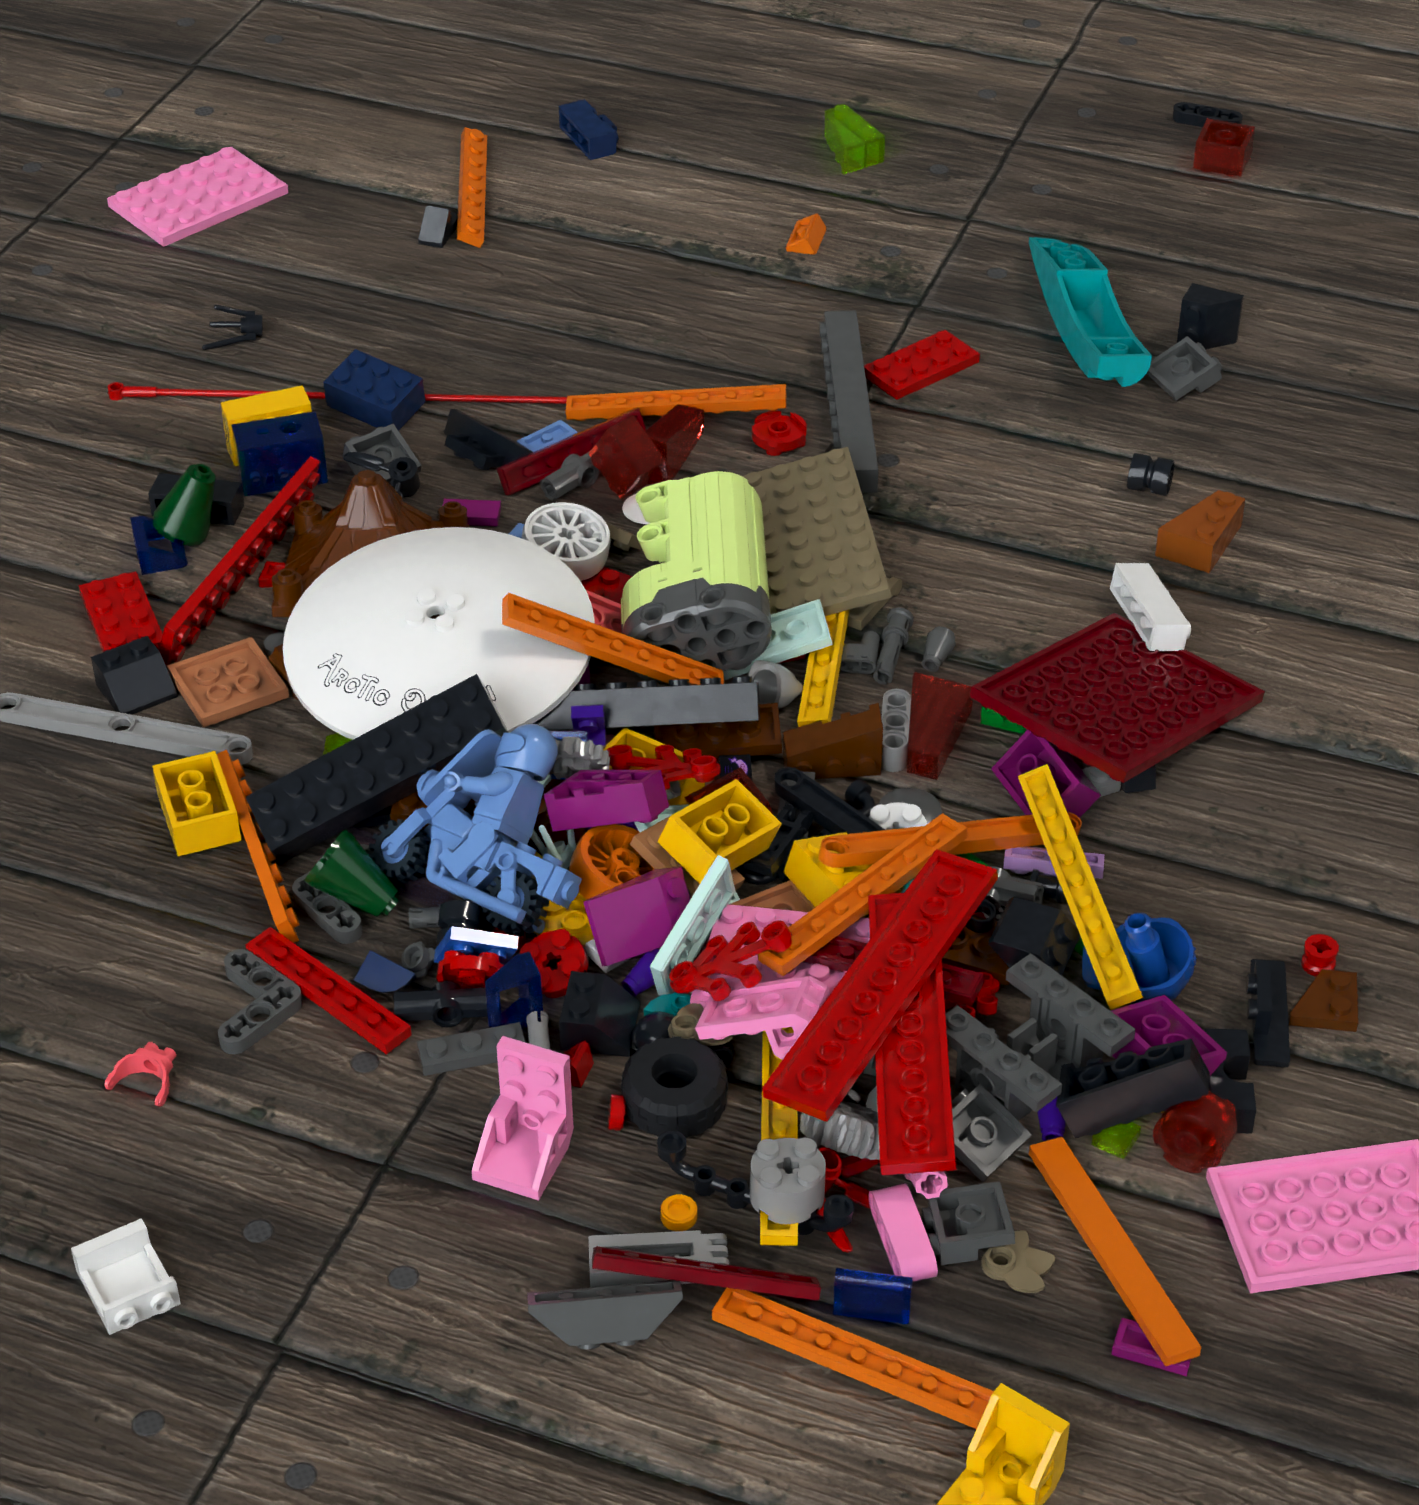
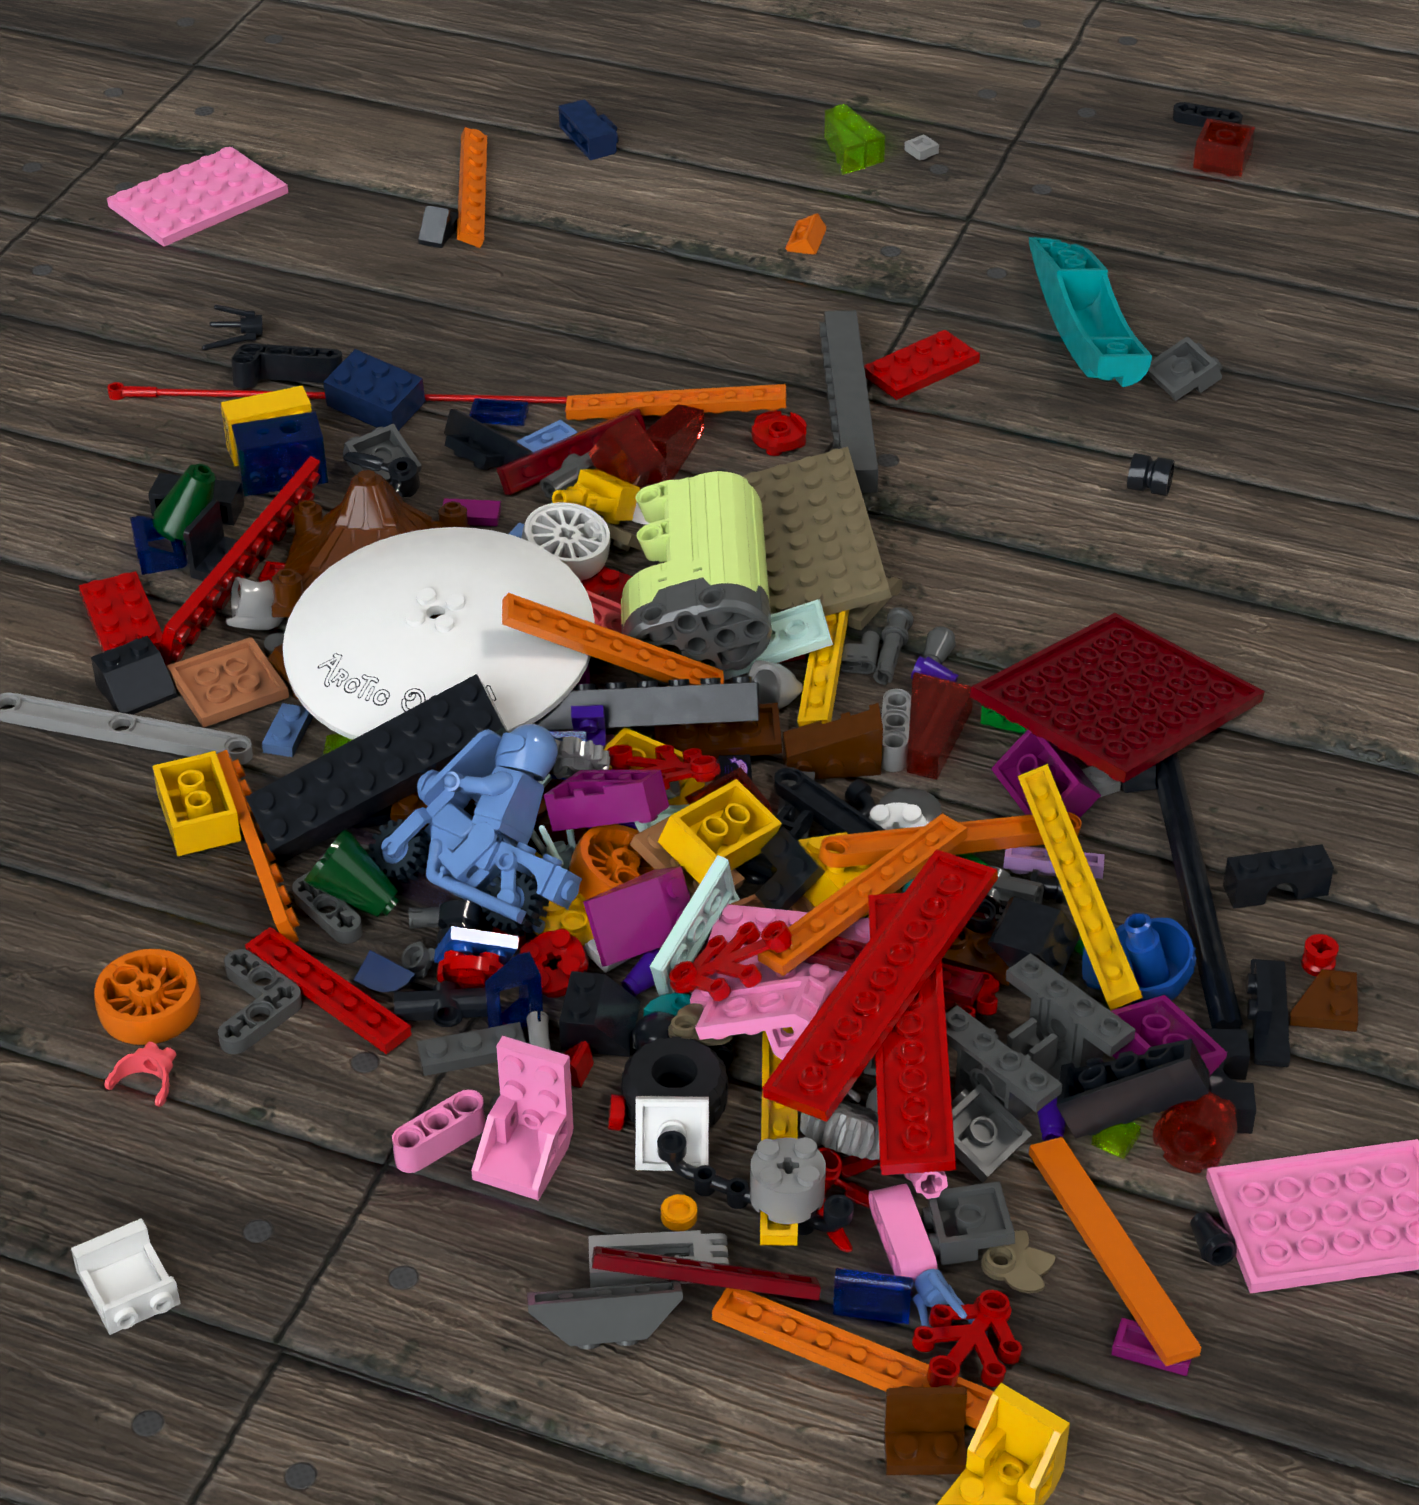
(143, 1001): none -> orange piece
(206, 541): none -> black bracket
(253, 606): none -> light grey piece
(282, 362): none -> black beam
(287, 730): none -> medium blue plate
(438, 1131): none -> bright pink beam
(499, 411): none -> clear blue tile
(602, 494): none -> yellow brick
(666, 1114): none -> white tile
(795, 871): none -> black plate
(921, 147): none -> light grey plate
(925, 1430): none -> reddish brown bracket
(932, 668): none -> dark purple cone
(934, 1290): none -> medium blue plant
(989, 1309): none -> red plant
(1150, 607): white brick -> none
(1197, 896): none -> black axle
(1201, 532): dark orange wedge -> none
(1210, 316): black slope -> none
(1212, 1240): none -> black cone
(1254, 875): none -> black arch

